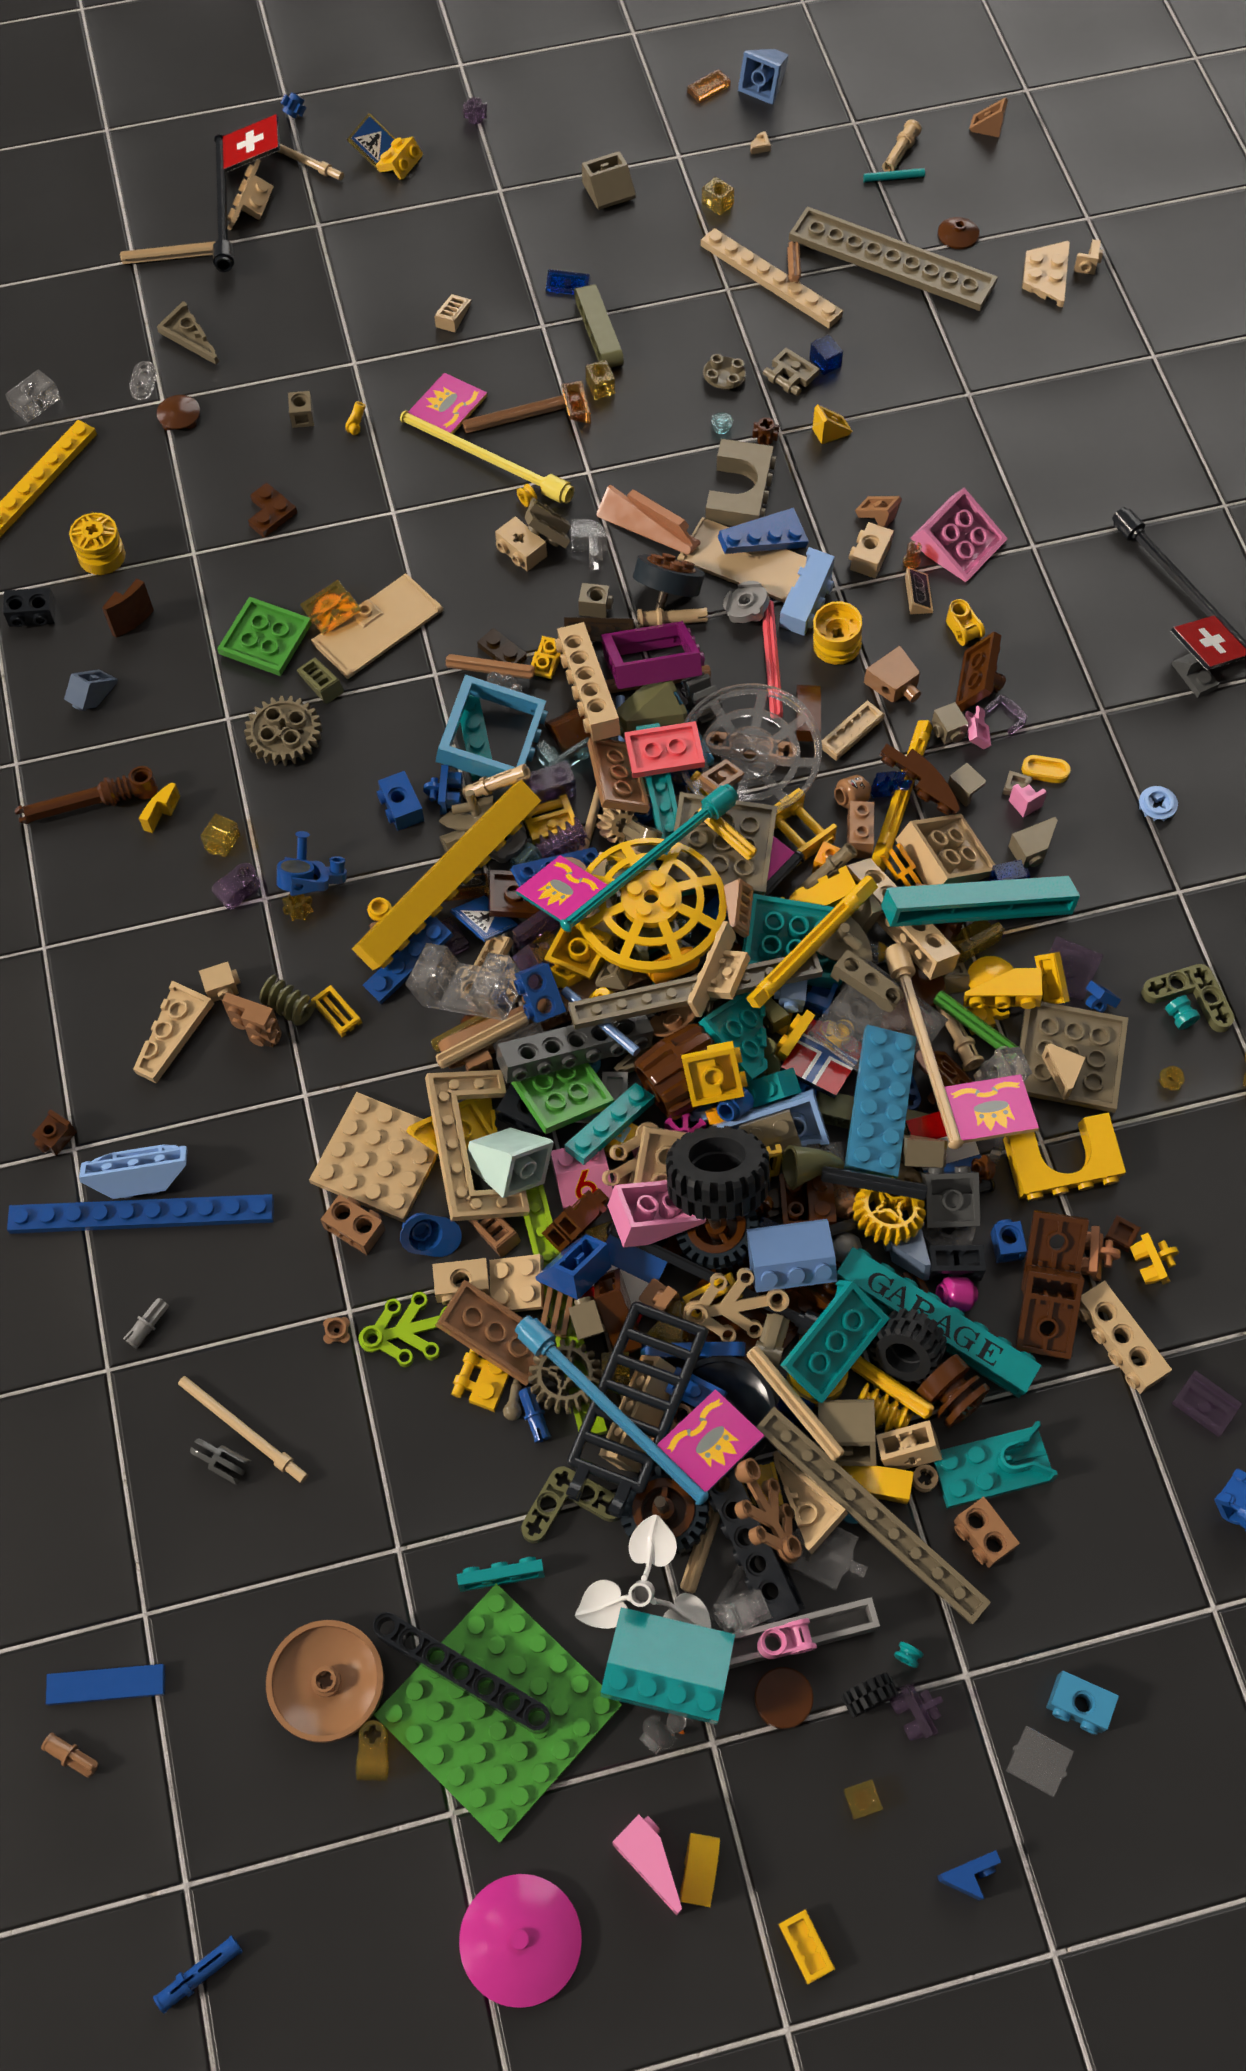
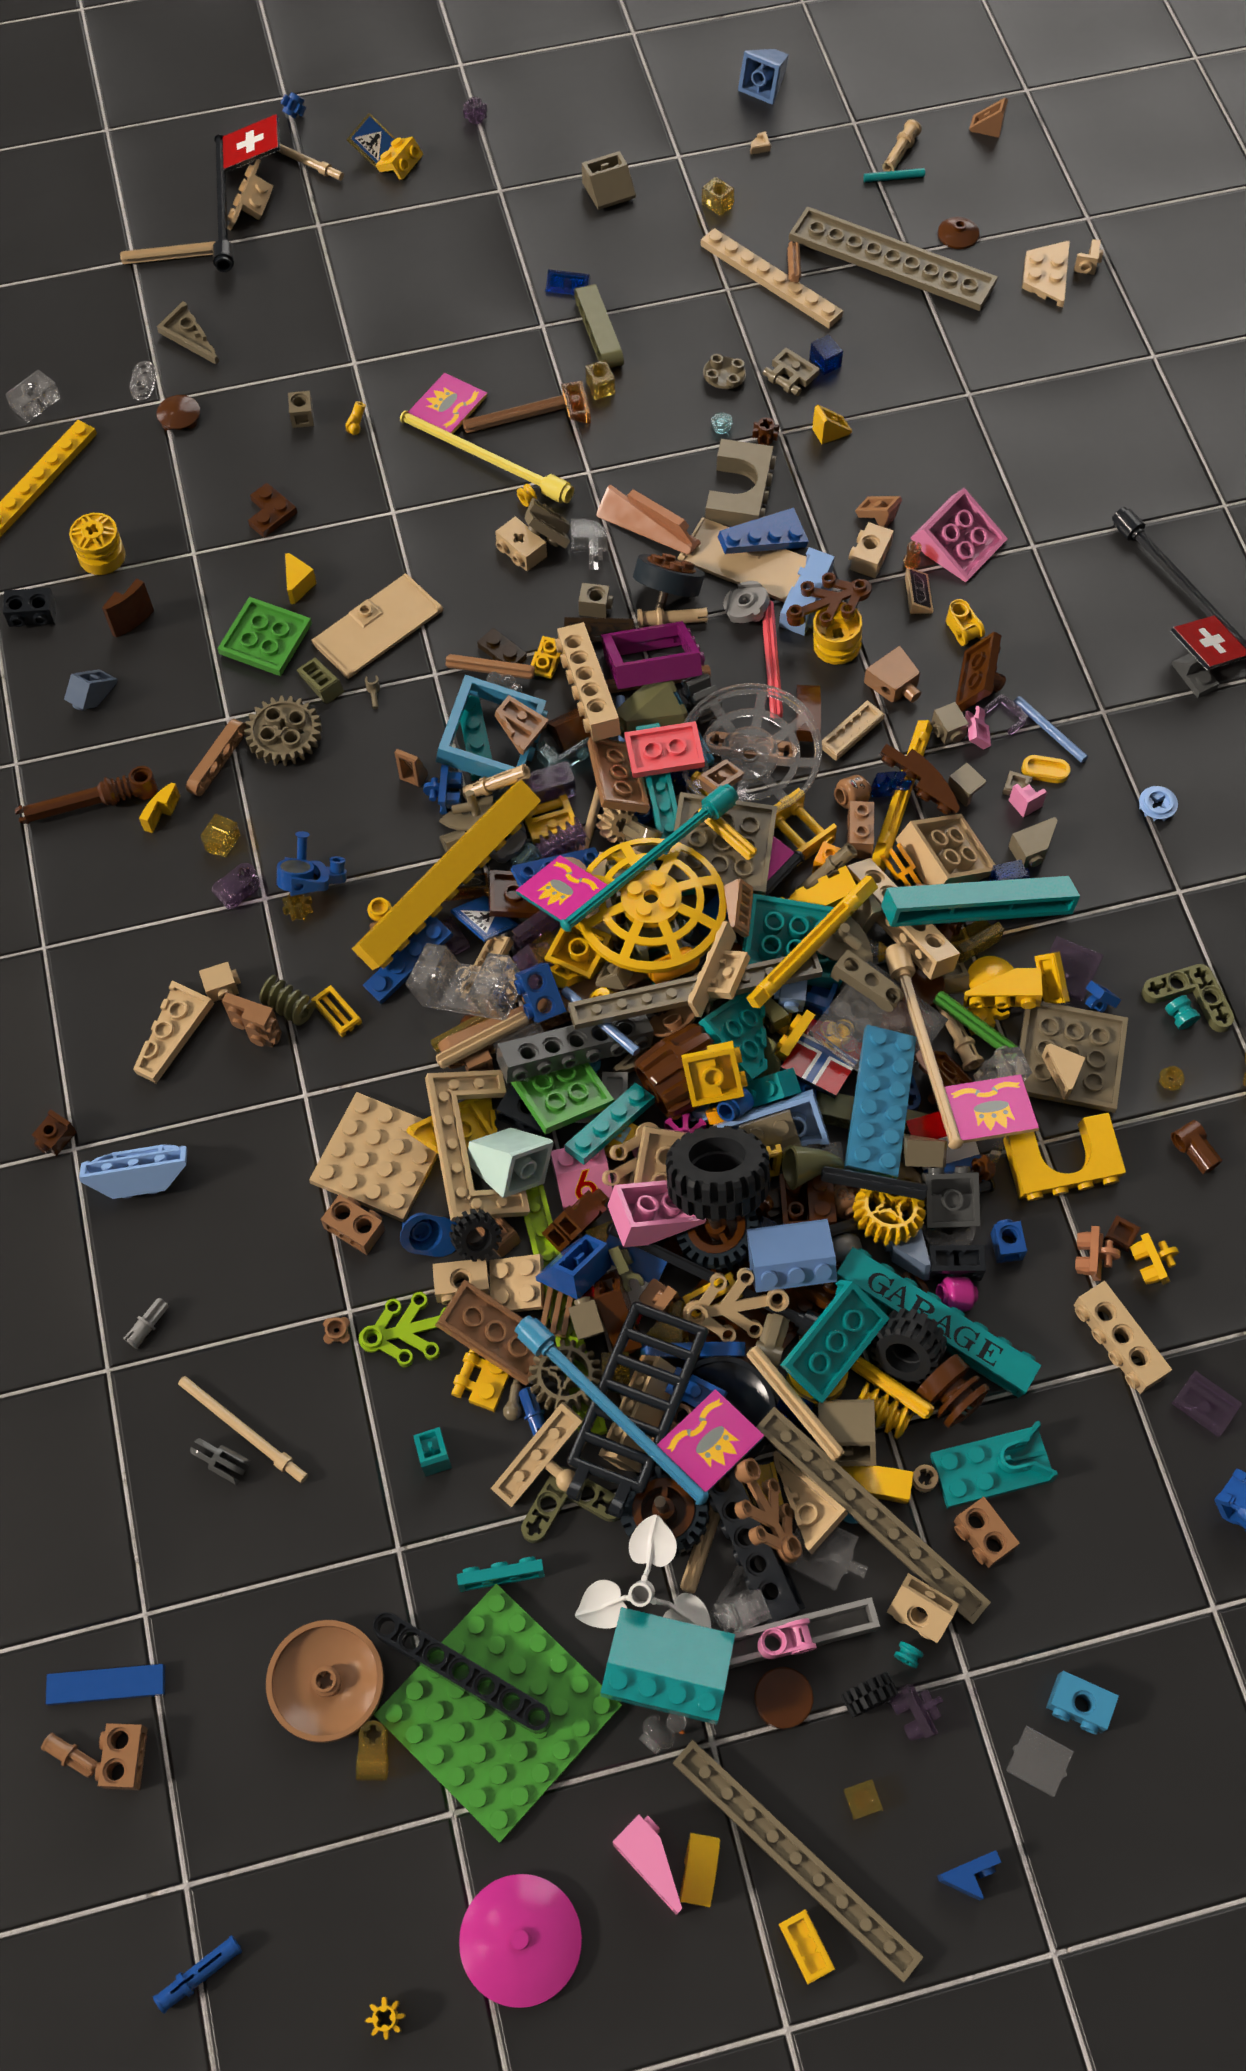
(130, 1756): none -> medium nougat brick
(140, 1213): blue plate -> none
(216, 757): none -> medium nougat beam
(299, 578): none -> yellow slope
(330, 607): clear yellow slope -> none
(373, 688): none -> dark tan hand
(376, 2019): none -> yellow gear
(398, 788): blue brick -> none
(410, 768): none -> medium nougat slope
(432, 1451): none -> teal slope
(452, 323): tan slope -> none
(485, 1244): none -> black tyre
(520, 723): none -> medium nougat wing
(539, 1455): none -> tan plate
(622, 1261): none -> olive plate
(708, 85): clear orange tile -> none
(798, 1861): none -> dark tan plate
(857, 591): none -> reddish brown plant
(909, 1446): tan brick -> none
(915, 1594): none -> tan brick
(1051, 730): none -> medium blue bar
(1052, 1284): reddish brown bracket -> none
(1193, 1140): none -> reddish brown piece

